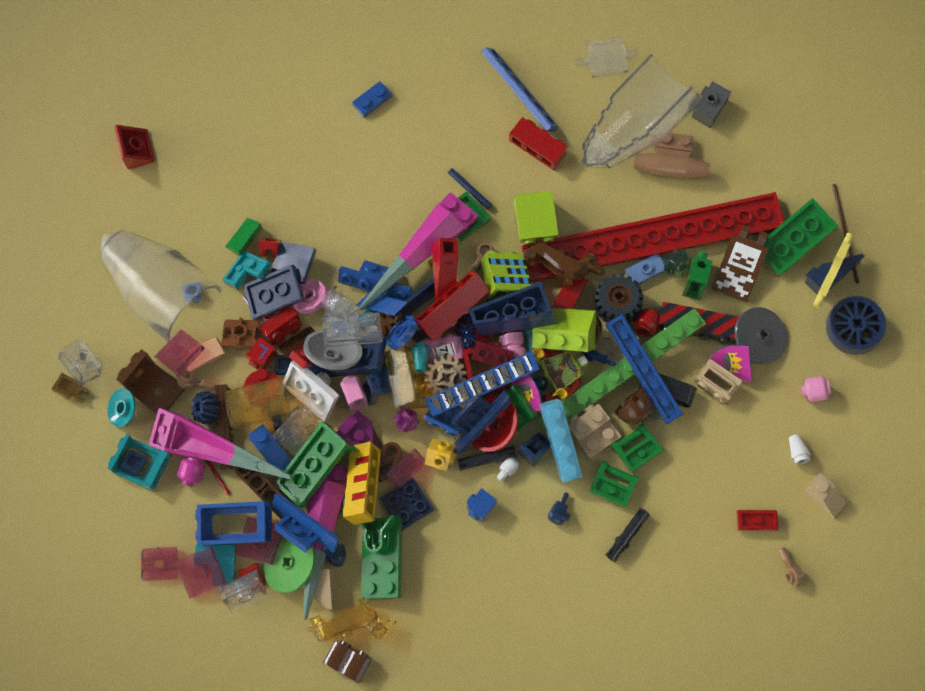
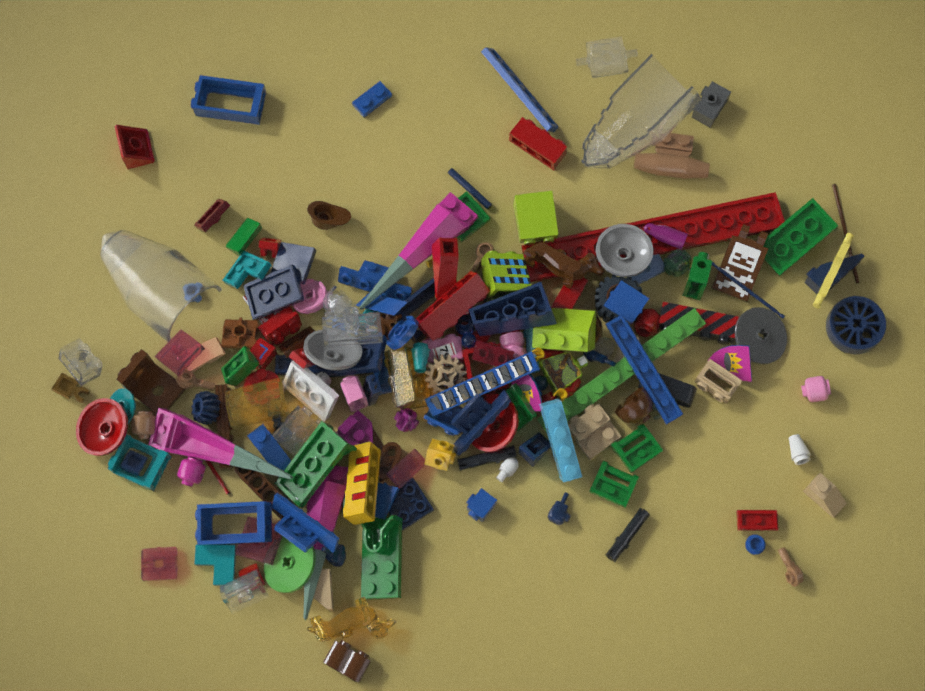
(95, 423): none -> red dish
(143, 424): none -> medium nougat head
(200, 572): clear pink plate -> none
(212, 215): none -> dark red plate
(233, 88): none -> blue piece
(239, 367): none -> green slope
(327, 215): none -> reddish brown piece
(385, 497): none -> blue piece
(626, 301): none -> blue piece
(628, 241): none -> light grey dish
(667, 235): none -> magenta piece
(748, 290): none -> dark blue piece
(755, 544): none -> blue plate

